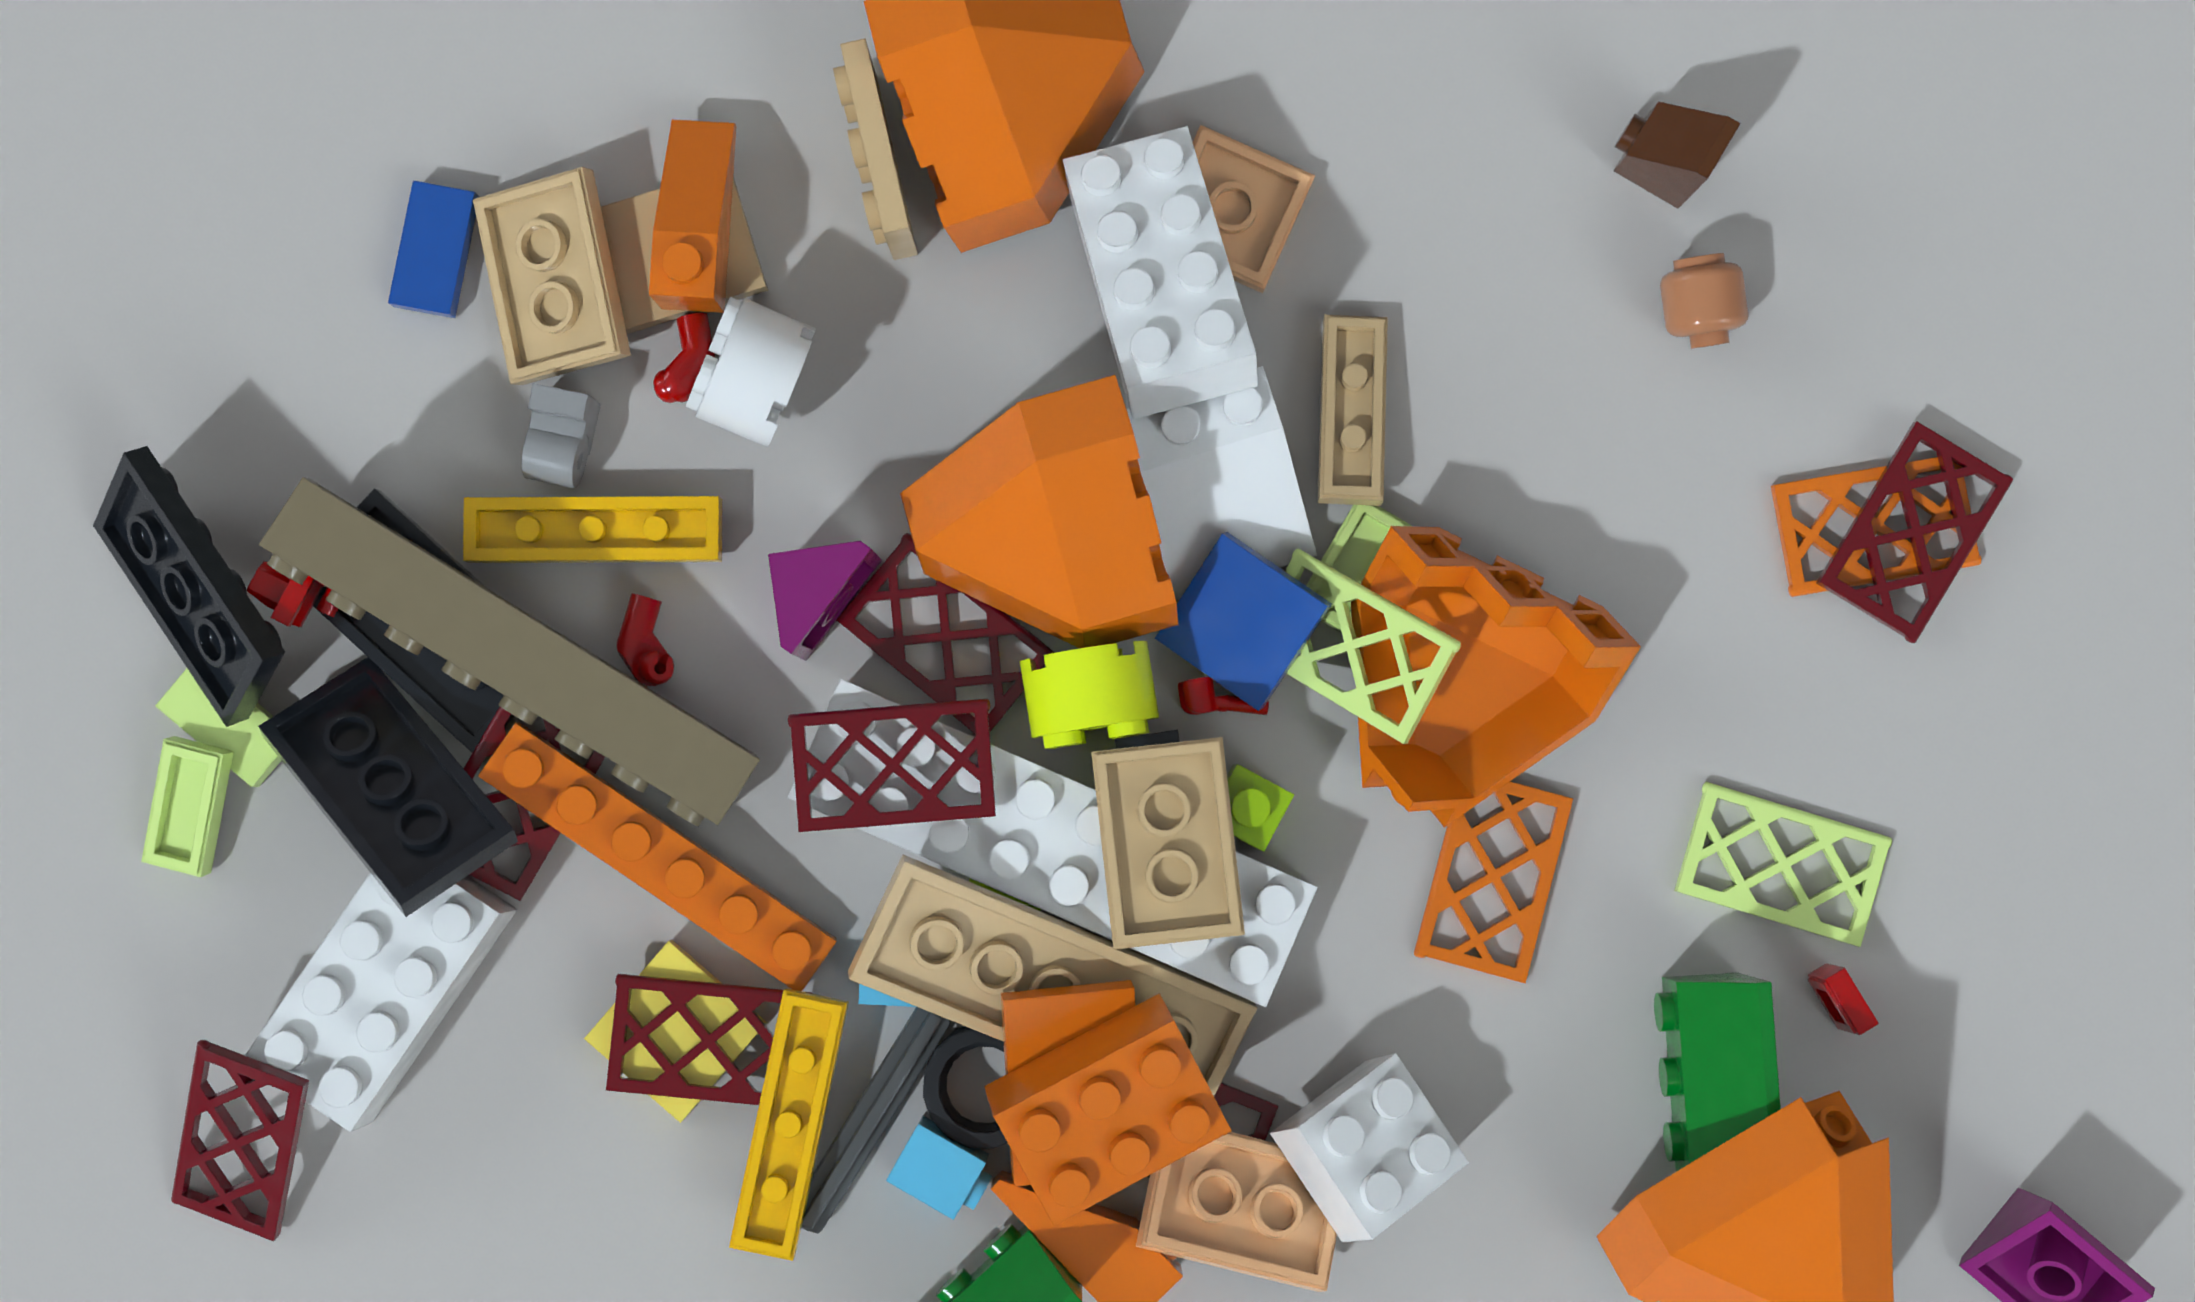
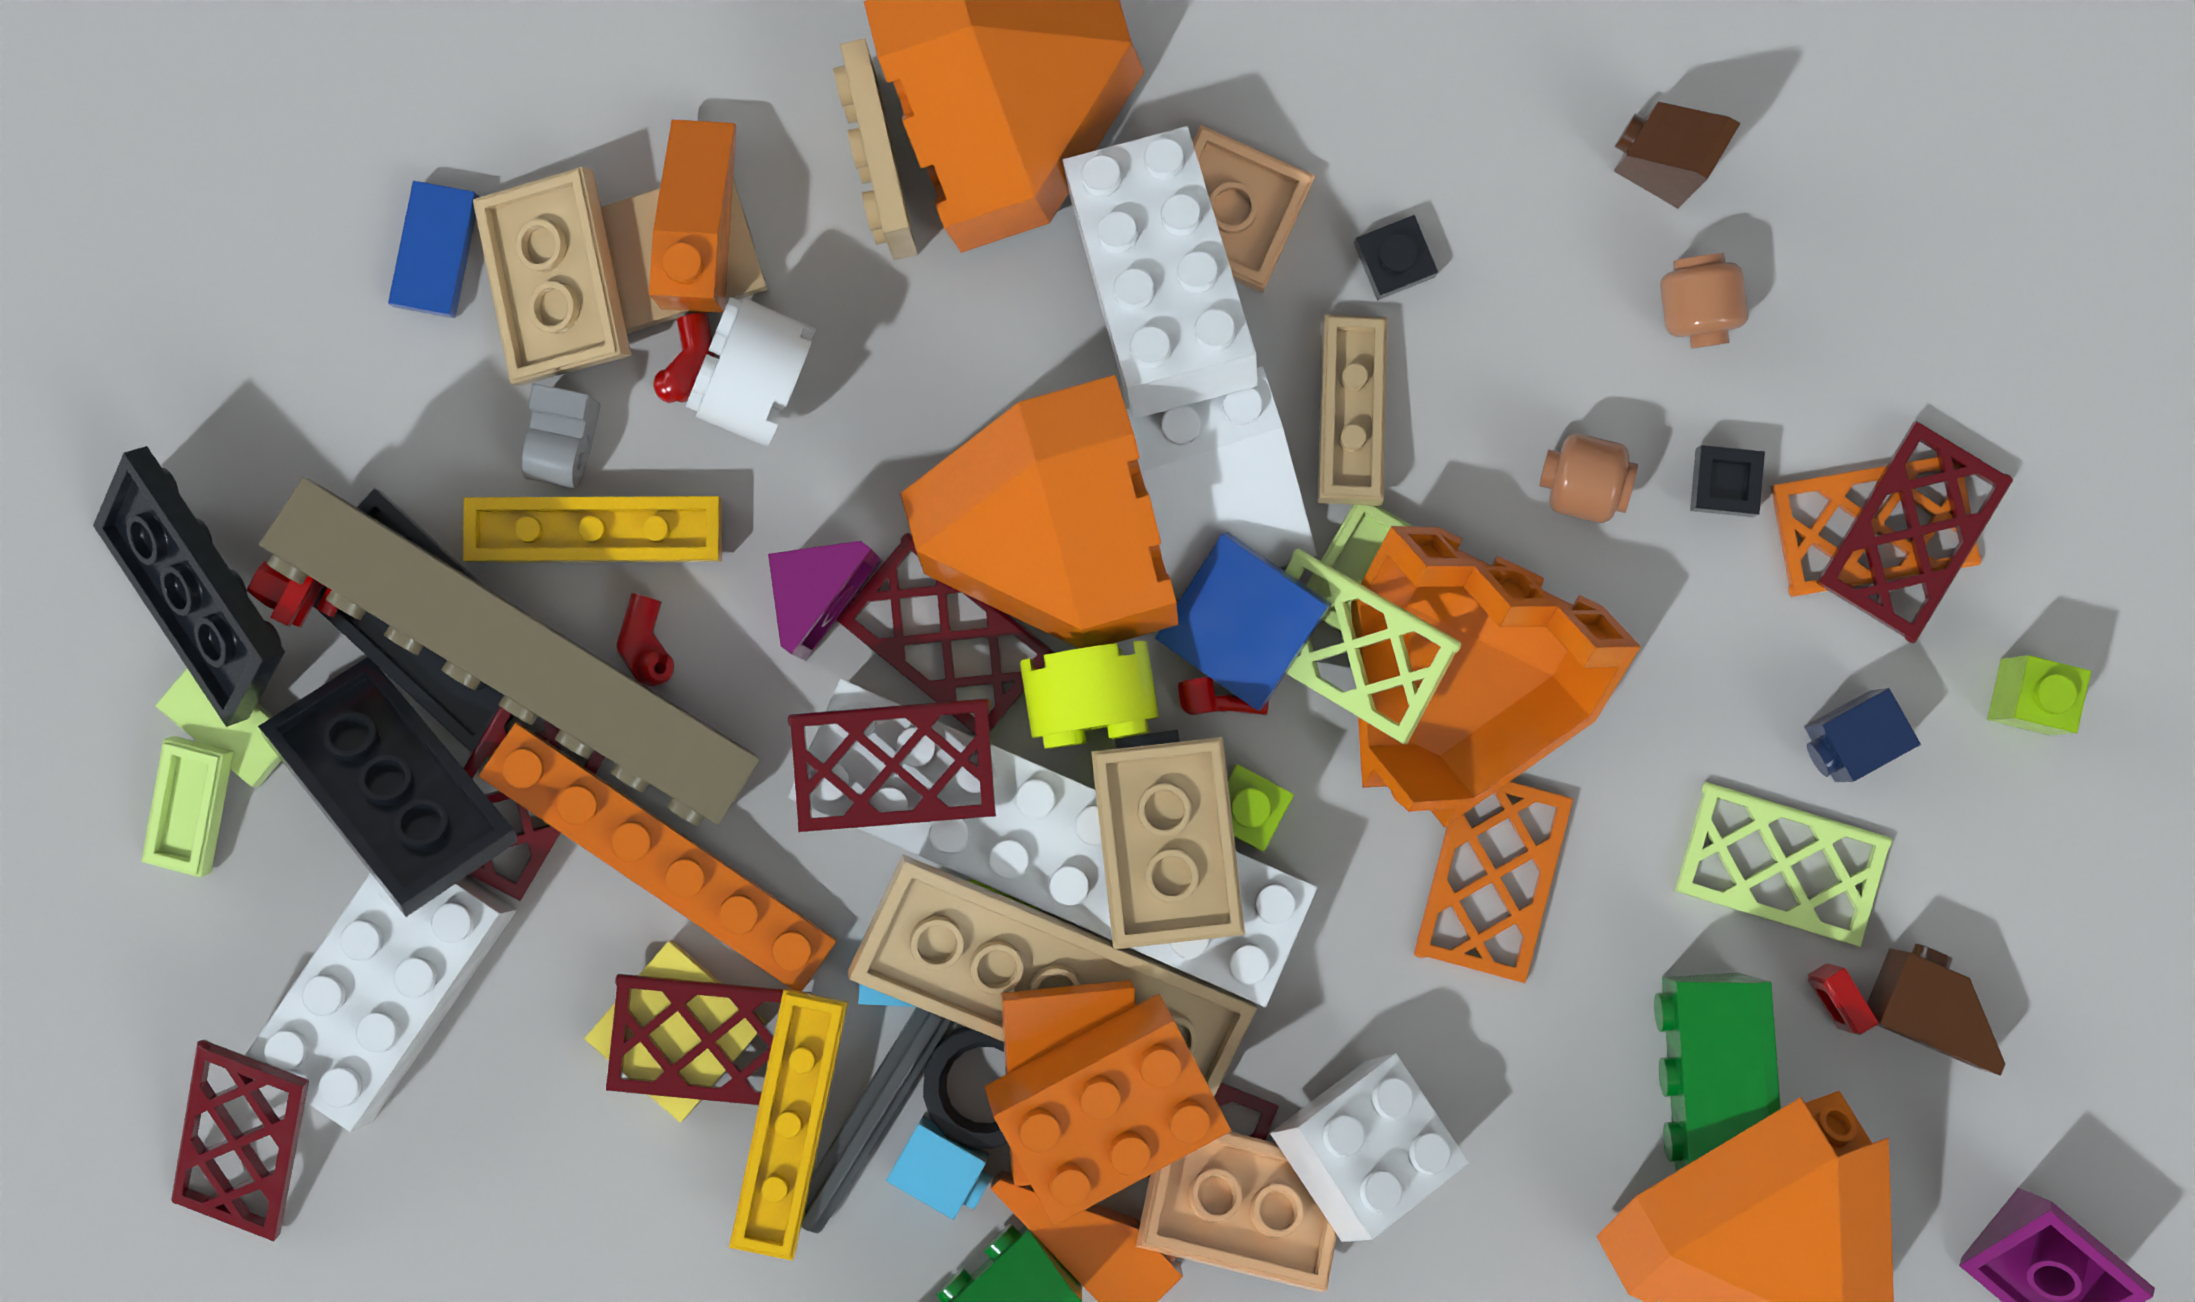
(1395, 257): none -> black plate
(1589, 478): none -> nougat head
(1727, 481): none -> black plate
(1860, 736): none -> dark blue brick
(1934, 1007): none -> reddish brown slope
(2039, 695): none -> lime brick

